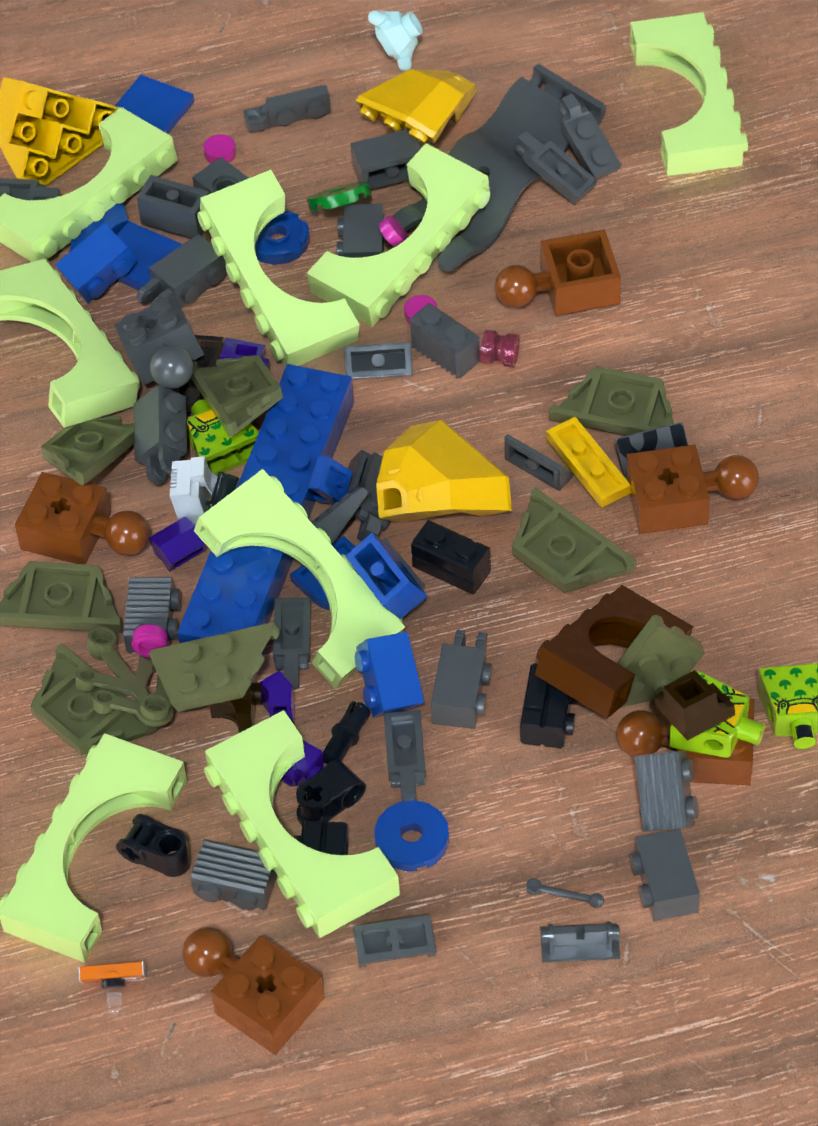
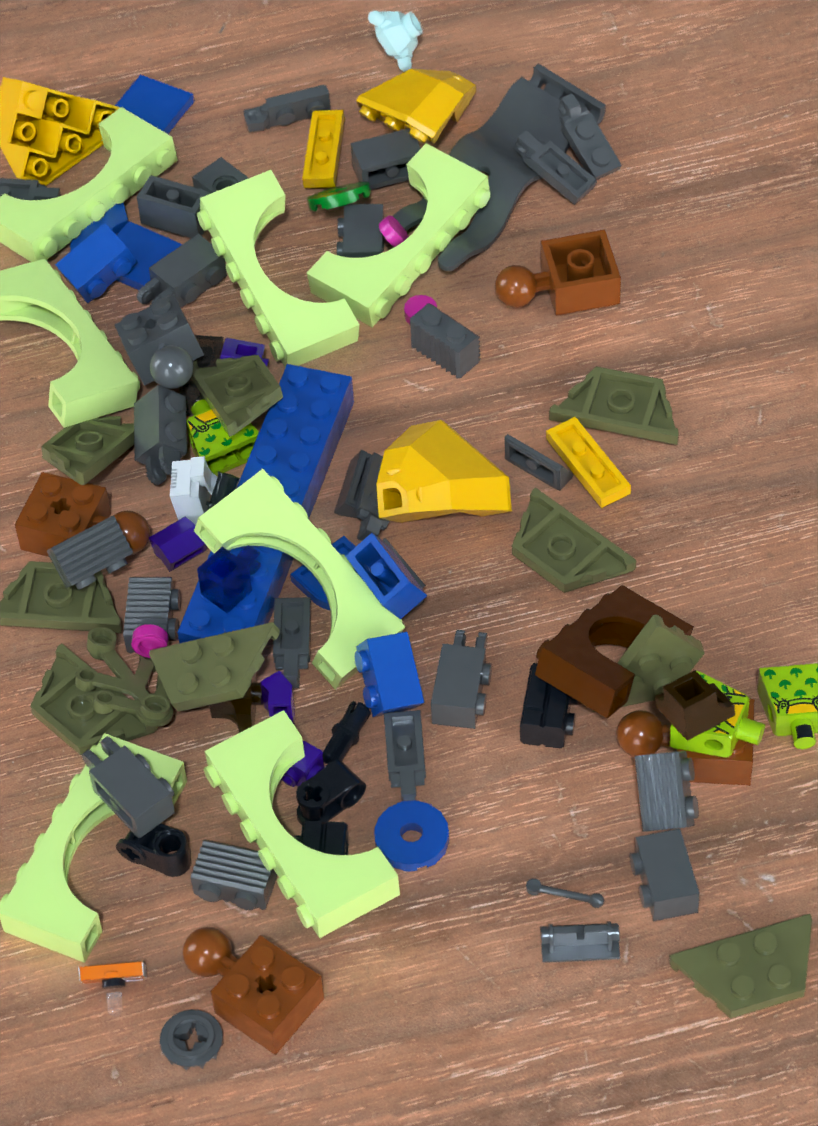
(90, 552): none -> dark grey brick
(129, 787): none -> dark grey hinge
(180, 1027): none -> dark grey gear
(219, 146): dark pink tile -> none
(226, 577): none -> clear blue brick
(289, 247): blue tile -> none
(323, 149): none -> yellow plate
(329, 480): blue bracket -> none
(338, 515): dark grey slope -> none
(378, 360): dark grey slope -> none
(394, 940): dark grey hinge -> none
(451, 557): black brick -> none
(500, 348): clear pink wheel -> none
(650, 440): slope -> none
(673, 490): dark orange brick -> none
(686, 47): yellowish green arch -> none
(752, 967): none -> olive wing

